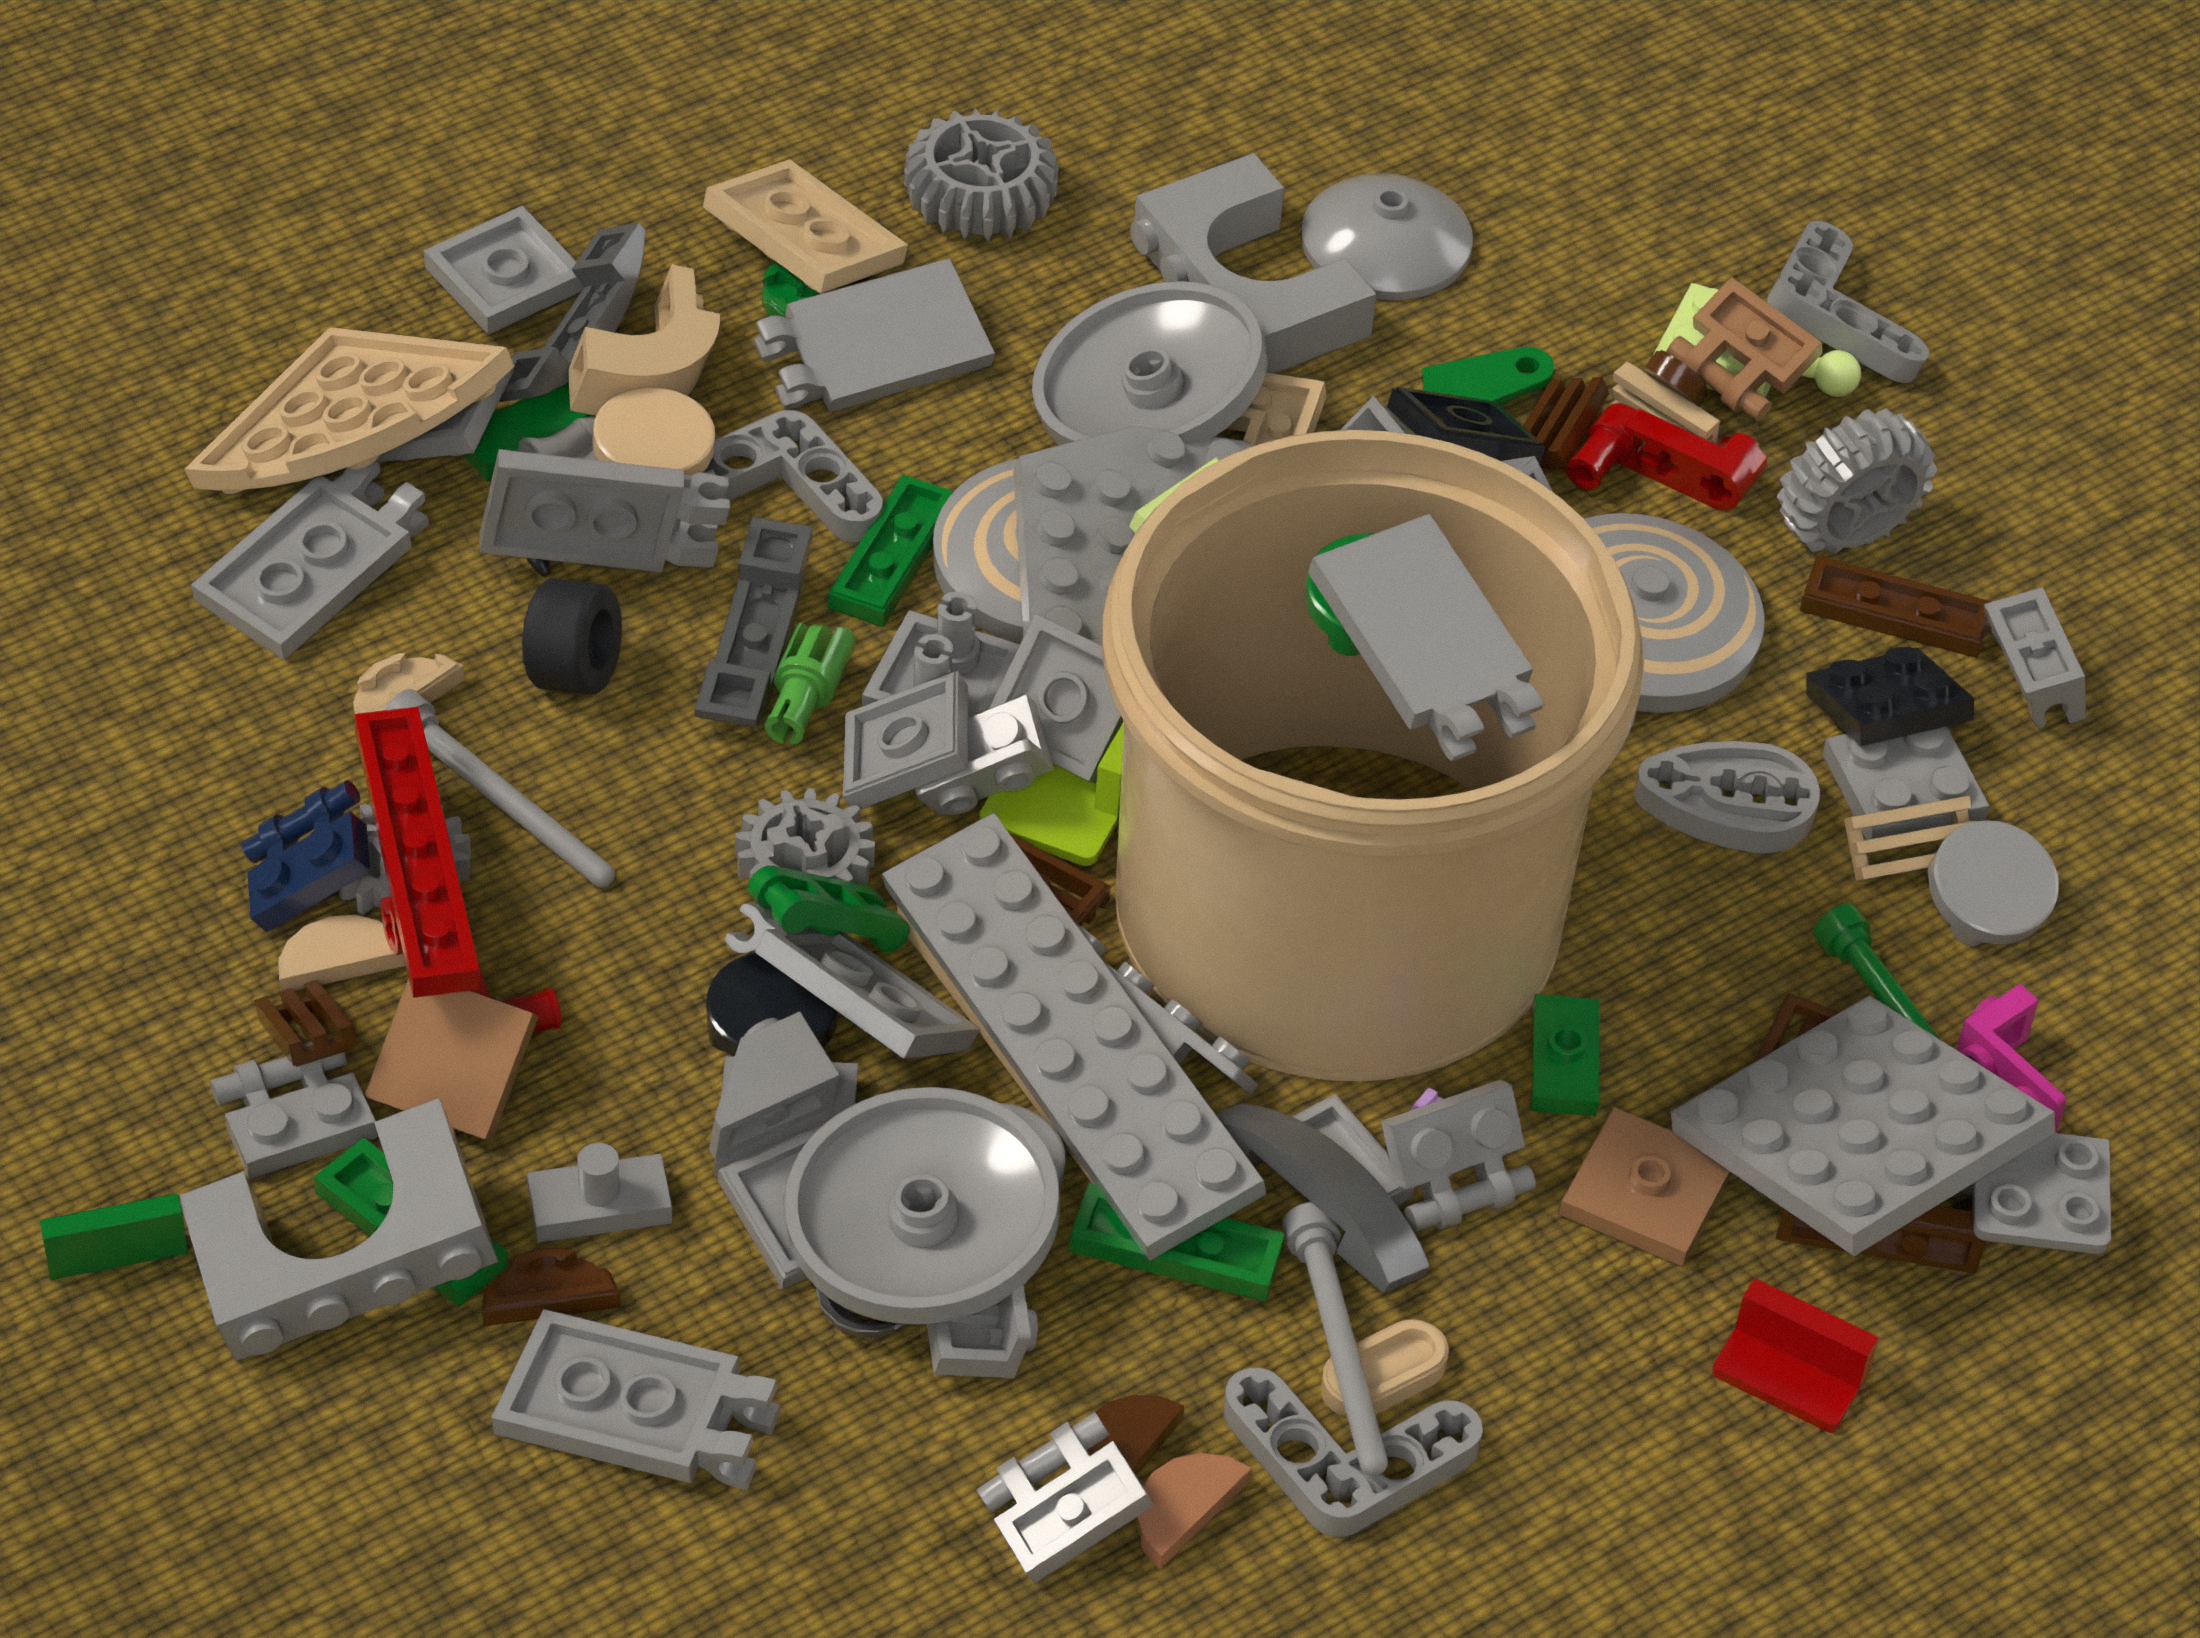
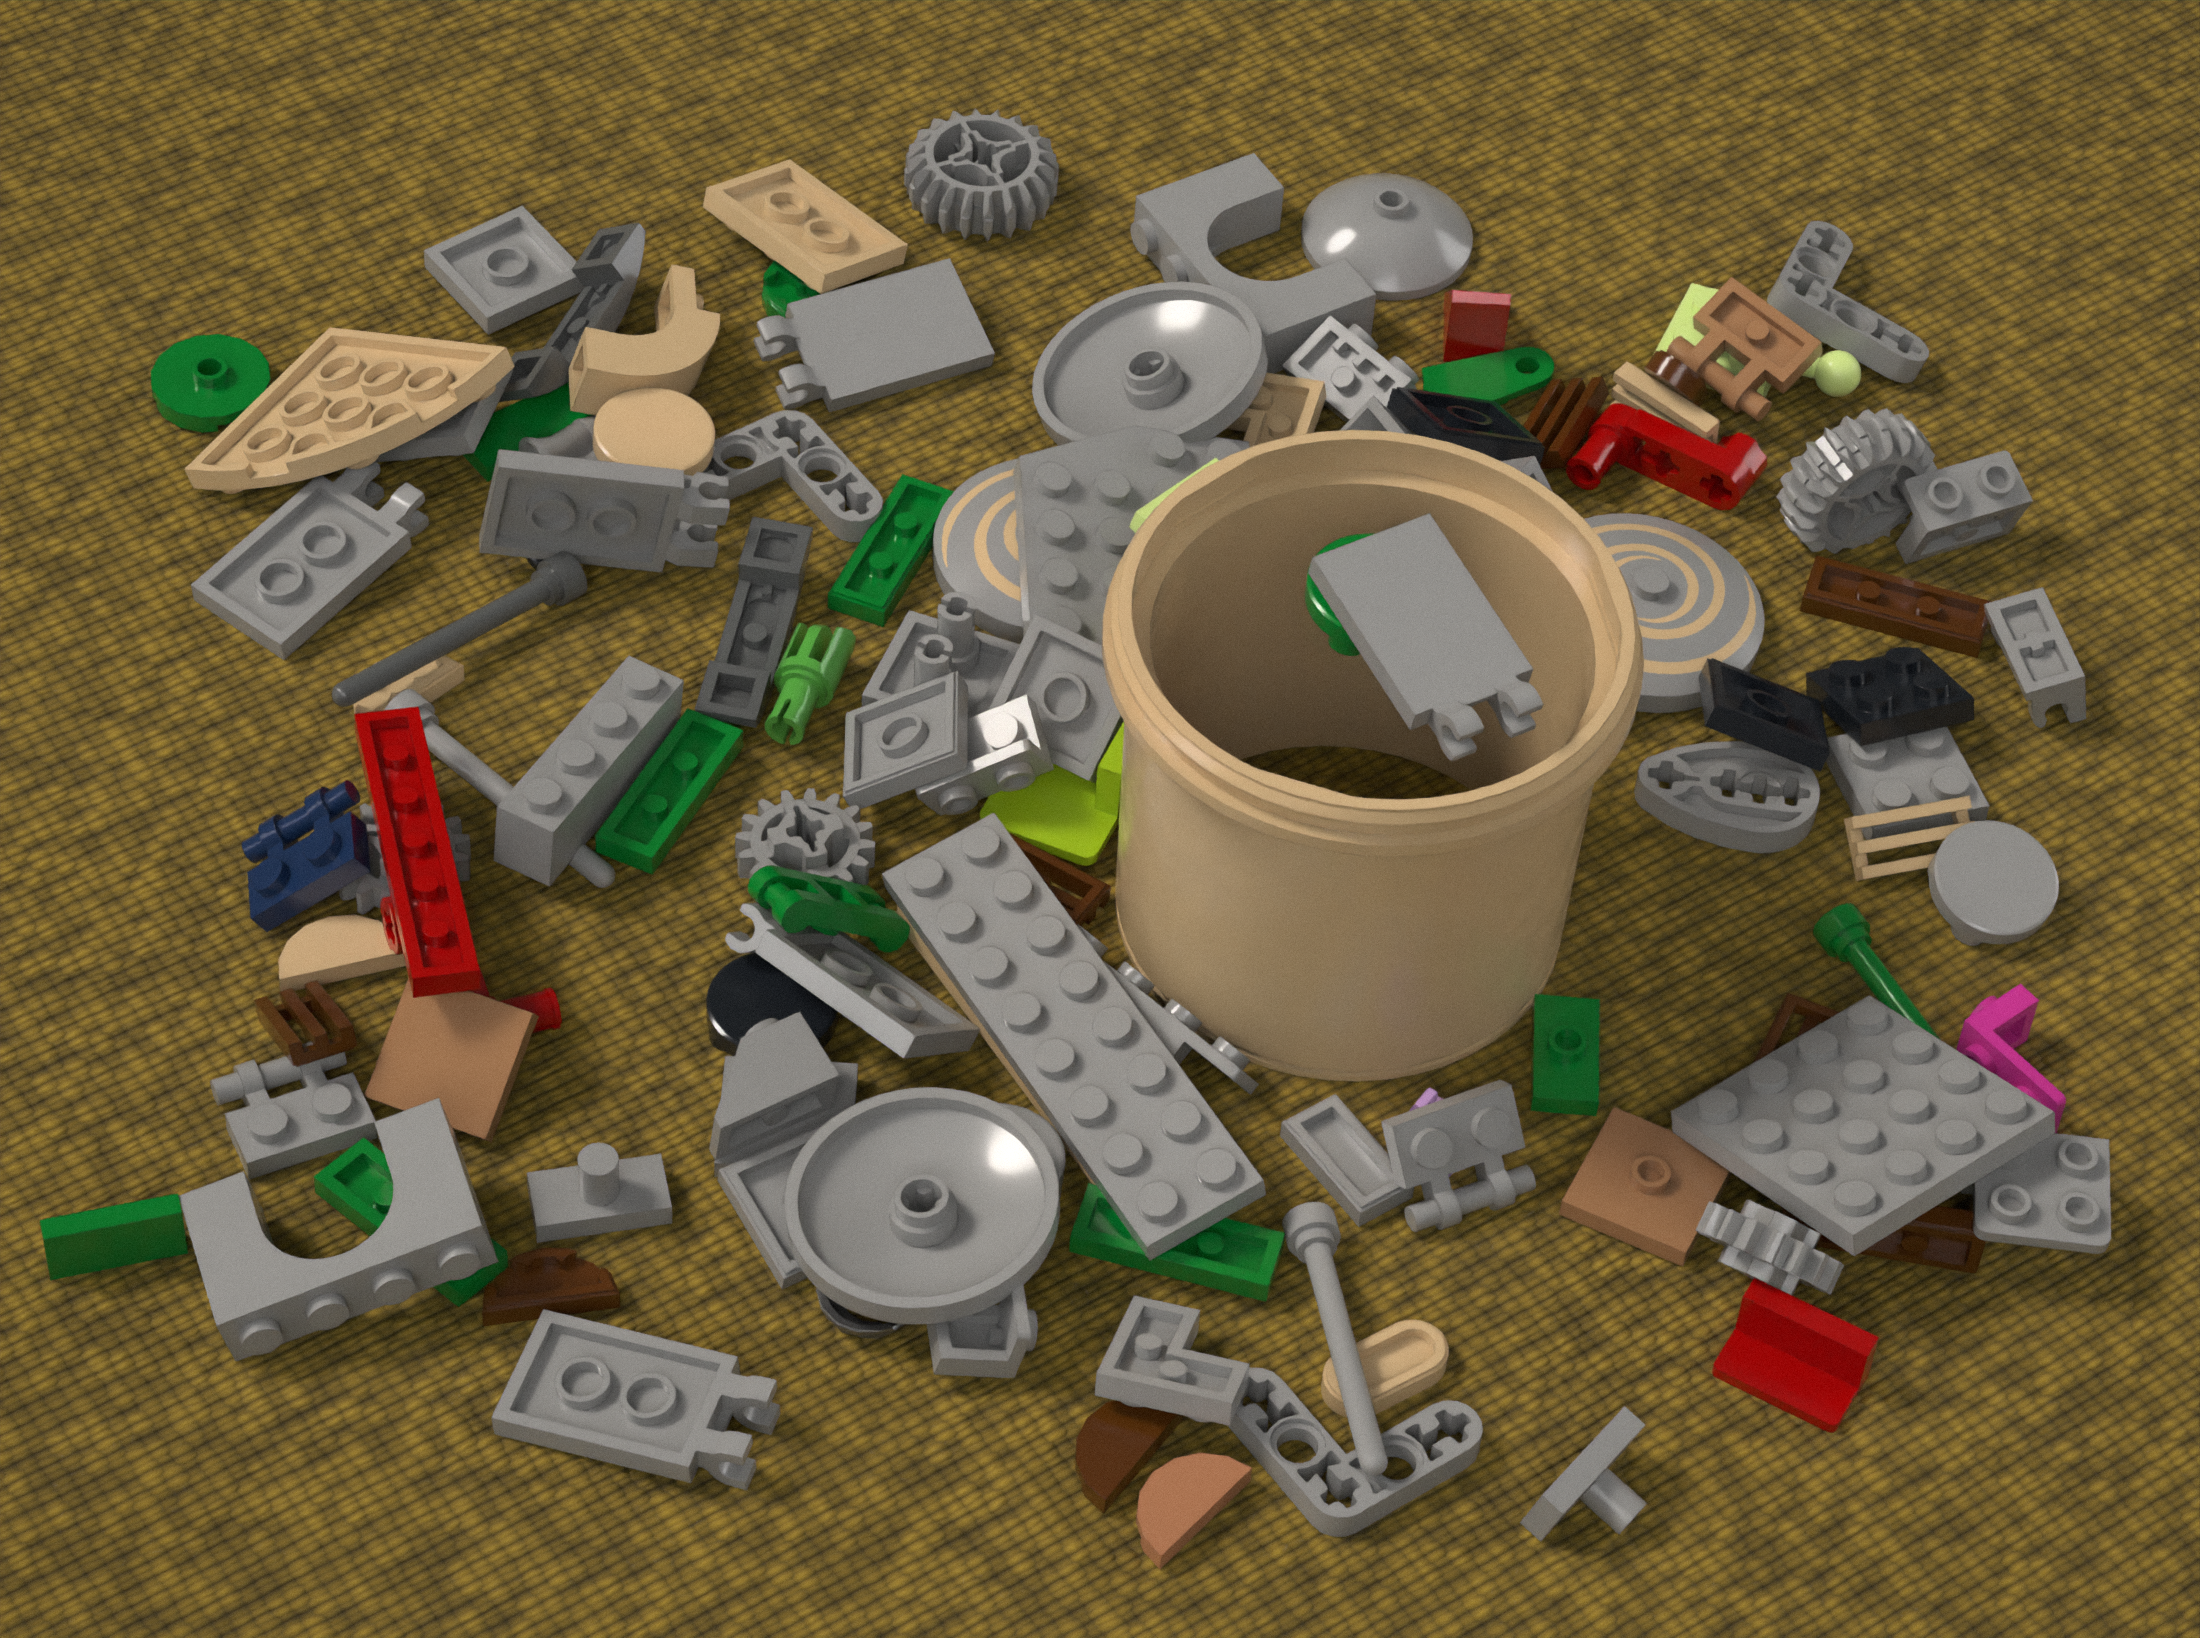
(208, 381): none -> green plate
(555, 582): none -> dark grey piece
(572, 636): black tyre -> none
(586, 771): none -> light grey brick
(669, 791): none -> green plate
(1071, 1510): plate -> none
(1156, 1369): none -> light grey plate
(1348, 367): none -> light grey bracket
(1376, 1234): dark grey slope -> none
(1474, 323): none -> red slope
(1592, 1482): none -> light grey tile
(1763, 714): none -> black plate
(1769, 1247): none -> light grey gear
(1962, 505): none -> light grey bracket

